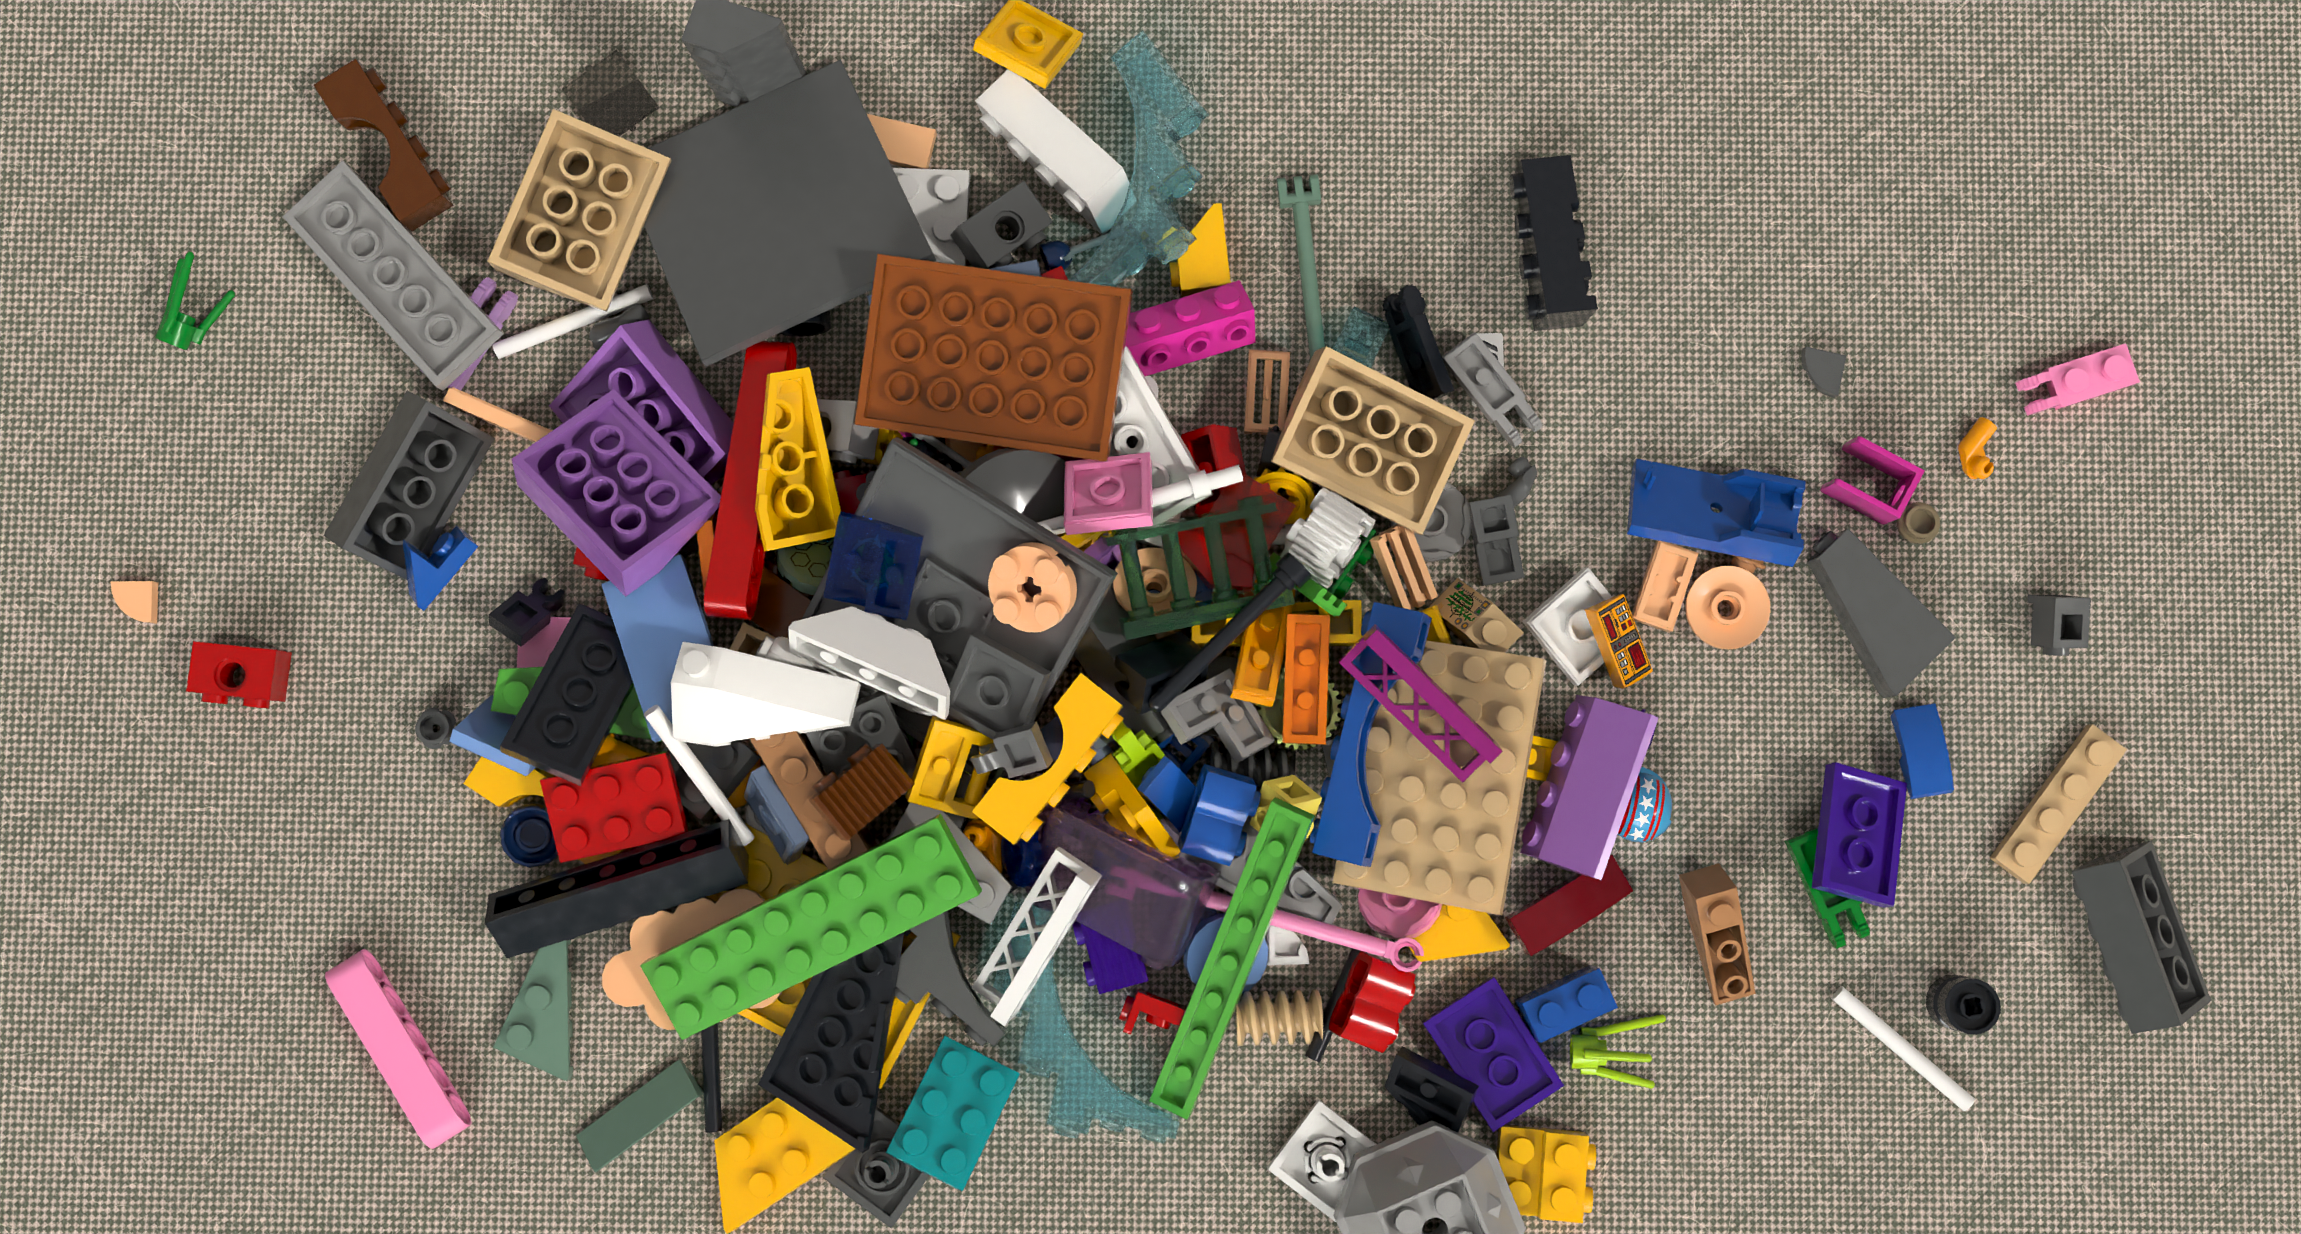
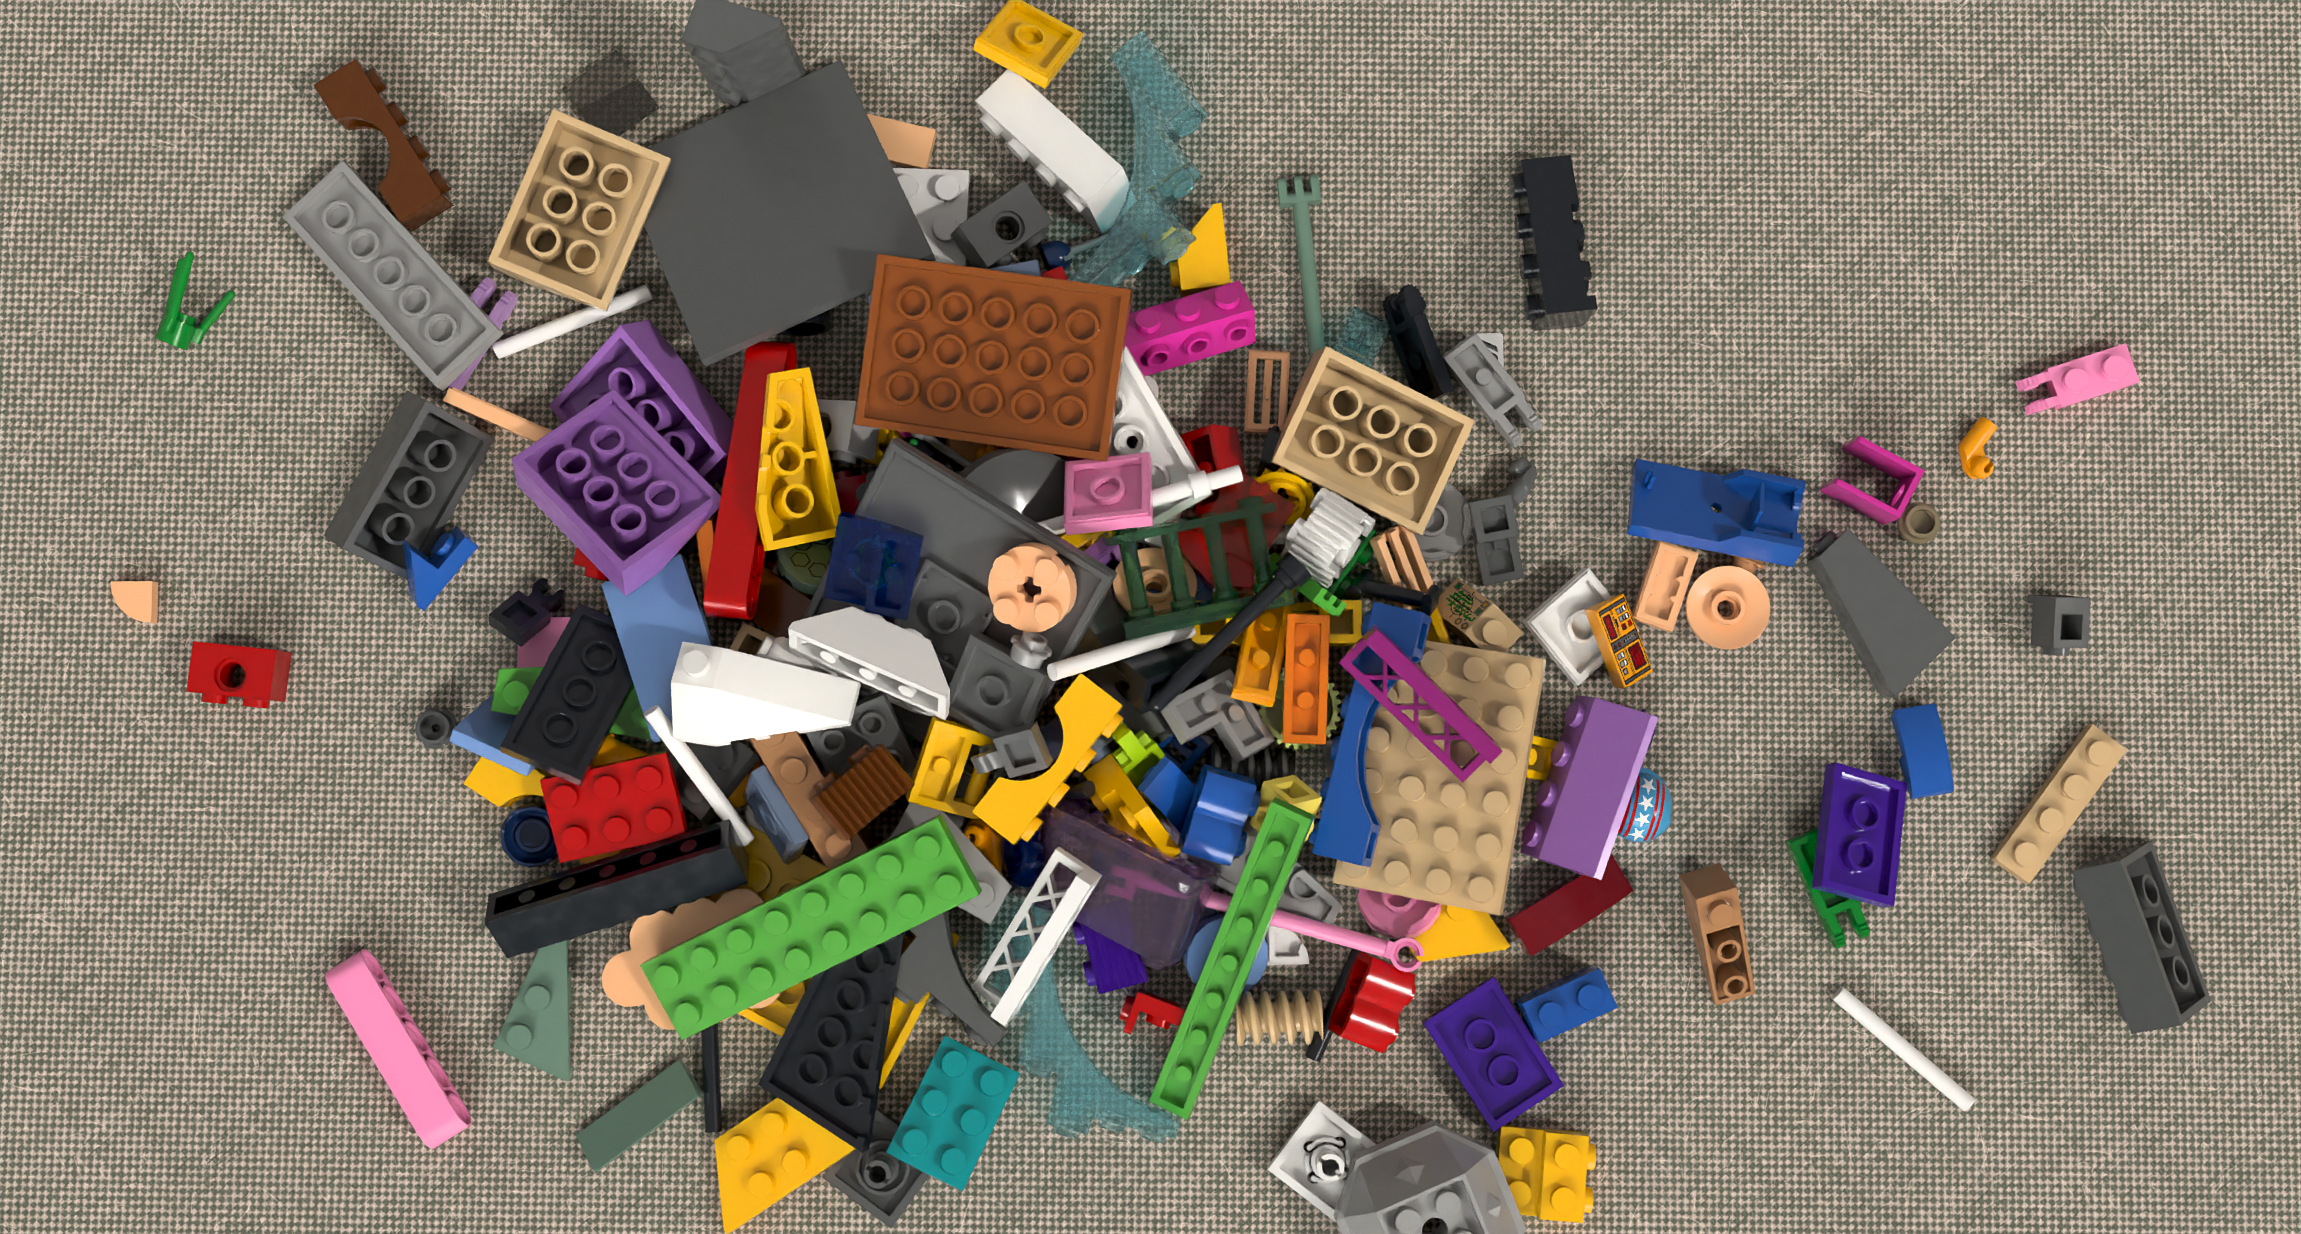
(603, 330): dark grey arm -> none
(1030, 649): none -> light grey plate
(1116, 652): none -> white bar
(1367, 585): none -> black piece
(1430, 1090): black wing -> none
(1590, 1053): lime plant -> none
(1824, 369): dark grey tile -> none
(1963, 1004): black wheel -> none

